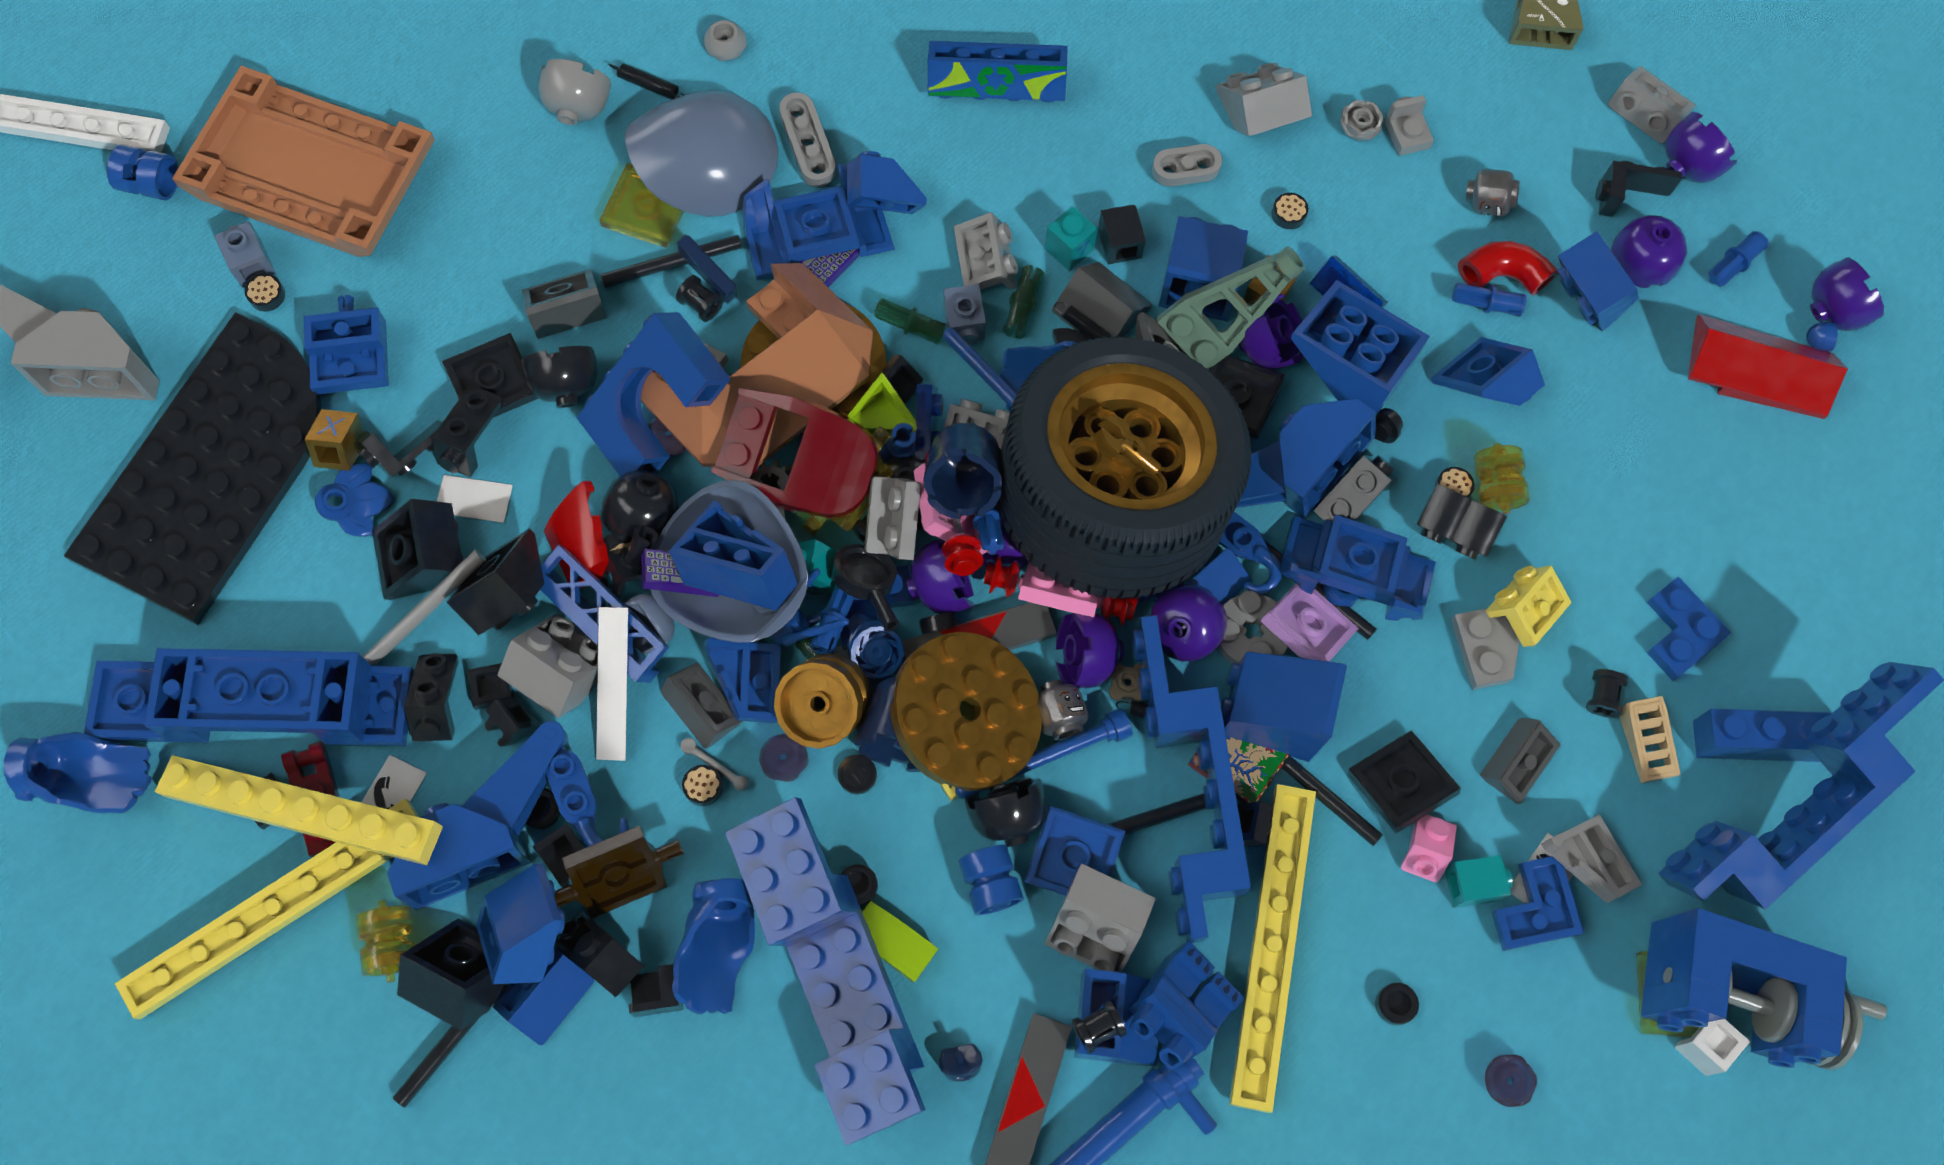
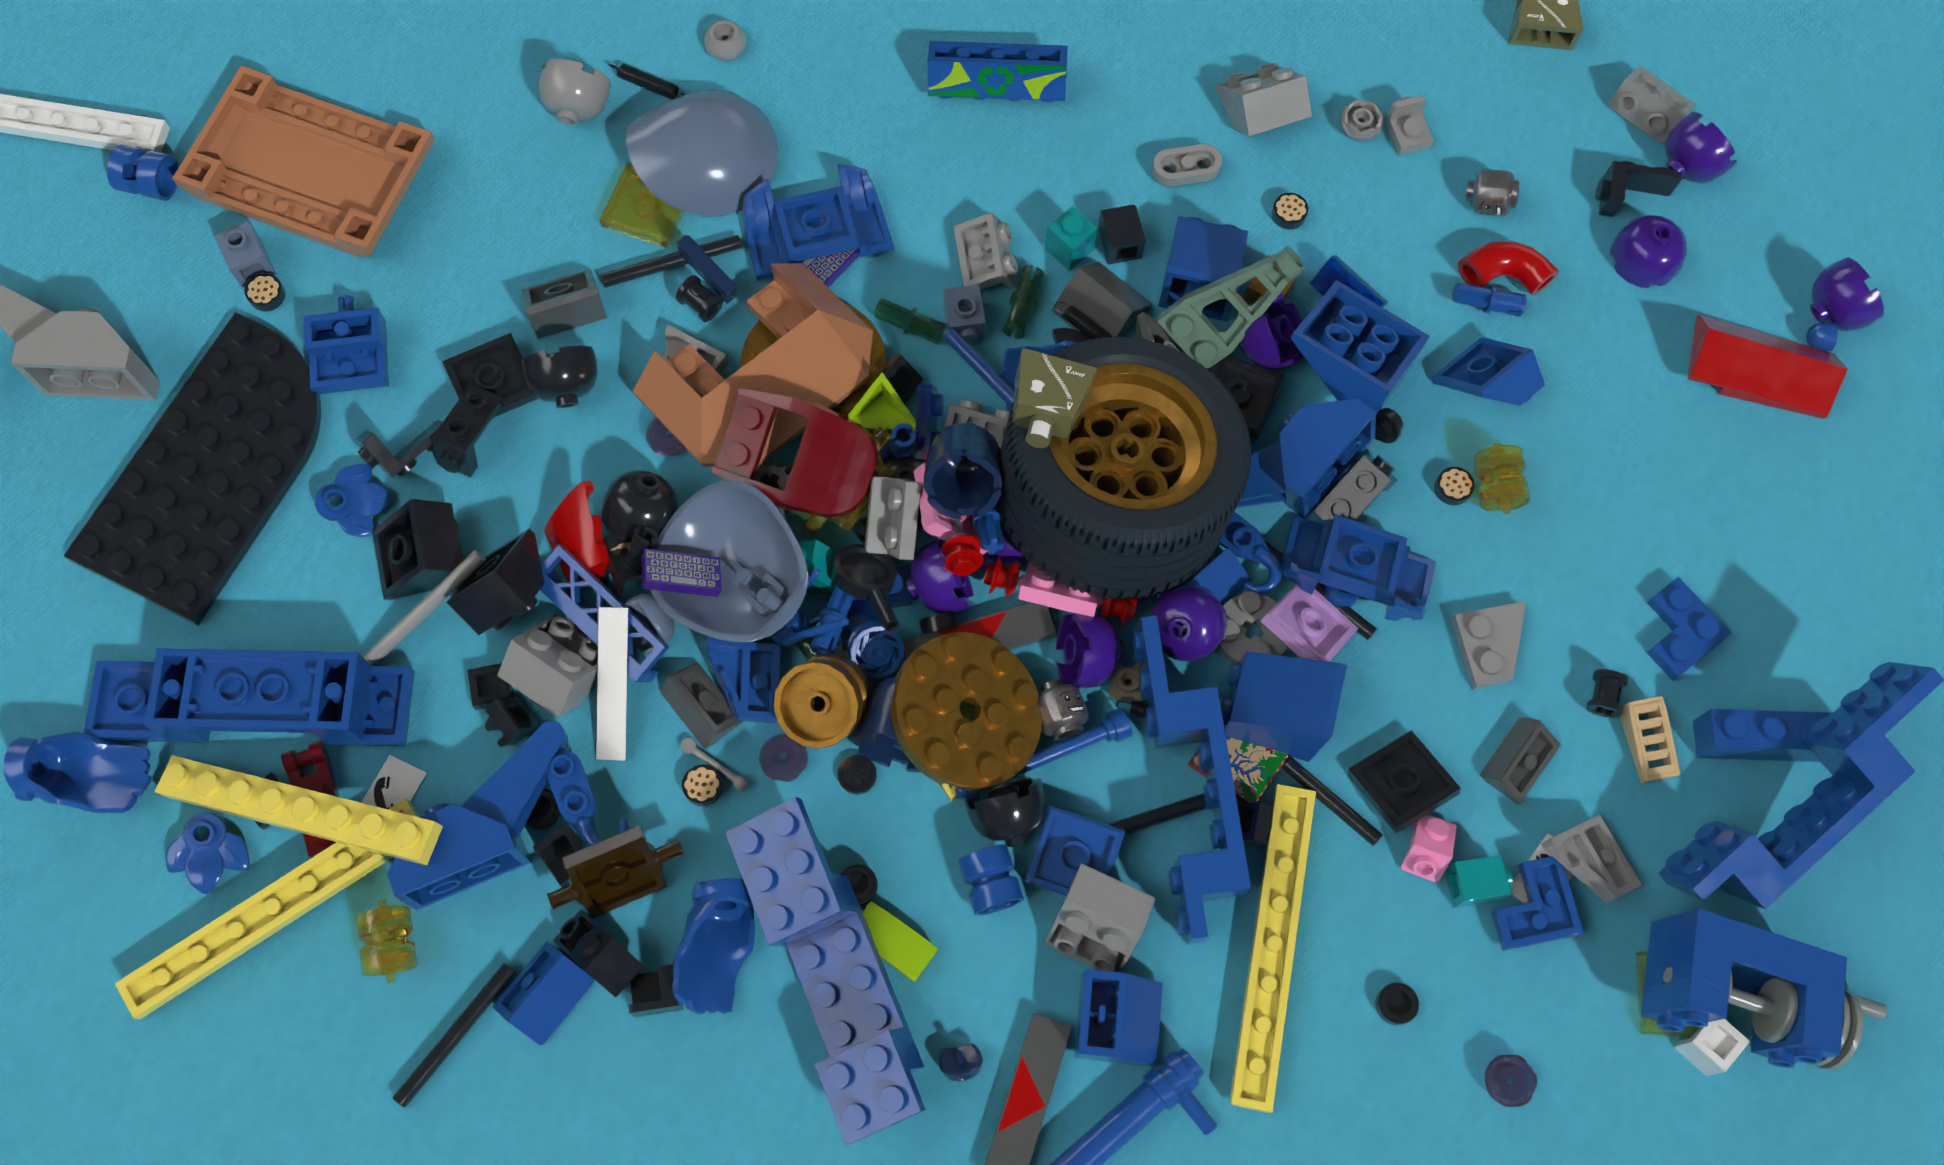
(207, 859): none -> blue plate
(333, 440): pearl gold brick -> none
(428, 697): black bracket -> none
(449, 975): black slope -> none
(475, 498): white sticker -> none
(520, 927): blue slope -> none
(614, 411): blue arch -> none
(733, 560): blue wedge -> none
(803, 129): light grey plate -> none
(881, 185): blue slope -> none
(1049, 395): none -> olive torso
(1099, 1026): black bush -> none
(1114, 439): pearl gold bar -> none
(1181, 1008): blue hips -> none
(1460, 521): black brick -> none
(1531, 603): light yellow bracket -> none
(1598, 281): blue slope -> none
(1738, 258): blue axle -> none

